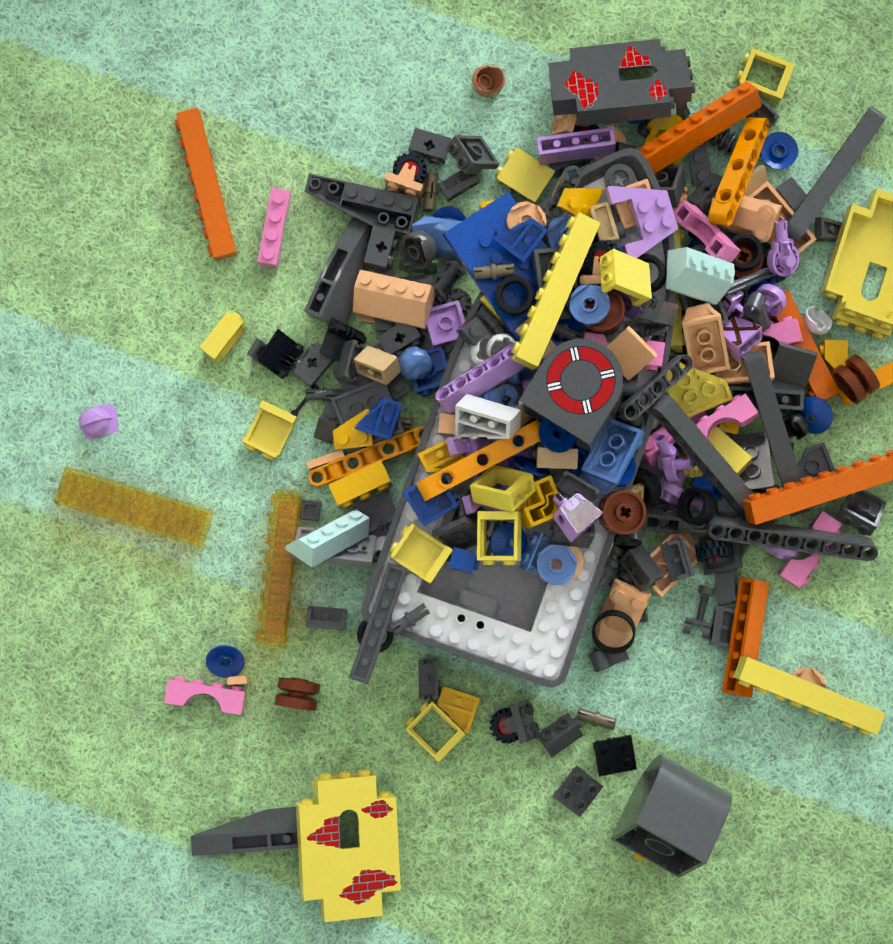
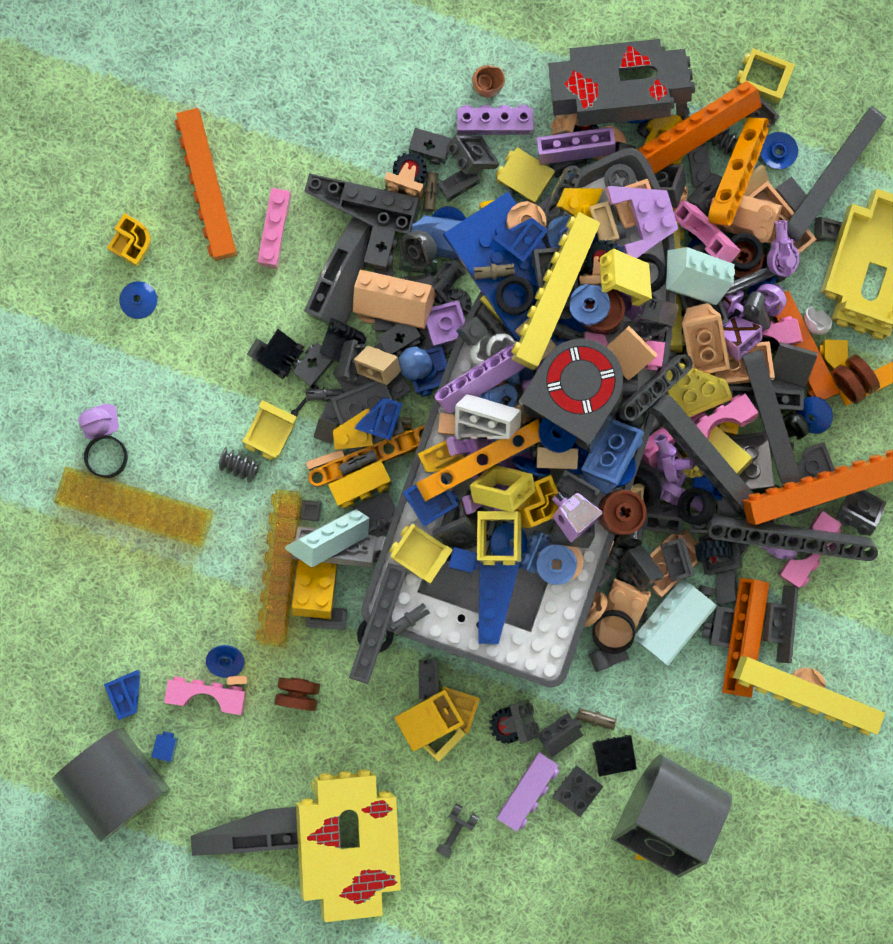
(90, 445): none -> black tyre
(110, 783): none -> dark grey brick
(124, 694): none -> blue wing
(130, 241): none -> yellow brick
(146, 304): none -> blue dish
(165, 746): none -> blue brick
(223, 336): light yellow window -> none
(238, 466): none -> dark grey piece
(314, 590): none -> yellow brick
(358, 463): none -> dark grey pin
(429, 720): none -> yellow slope
(445, 849): none -> dark grey bar
(494, 120): none -> lavender brick
(495, 592): none -> blue wing
(527, 792): none -> lavender brick
(597, 608): none -> light nougat tile
(674, 621): none -> light aqua slope
(780, 623): none -> dark grey bracket

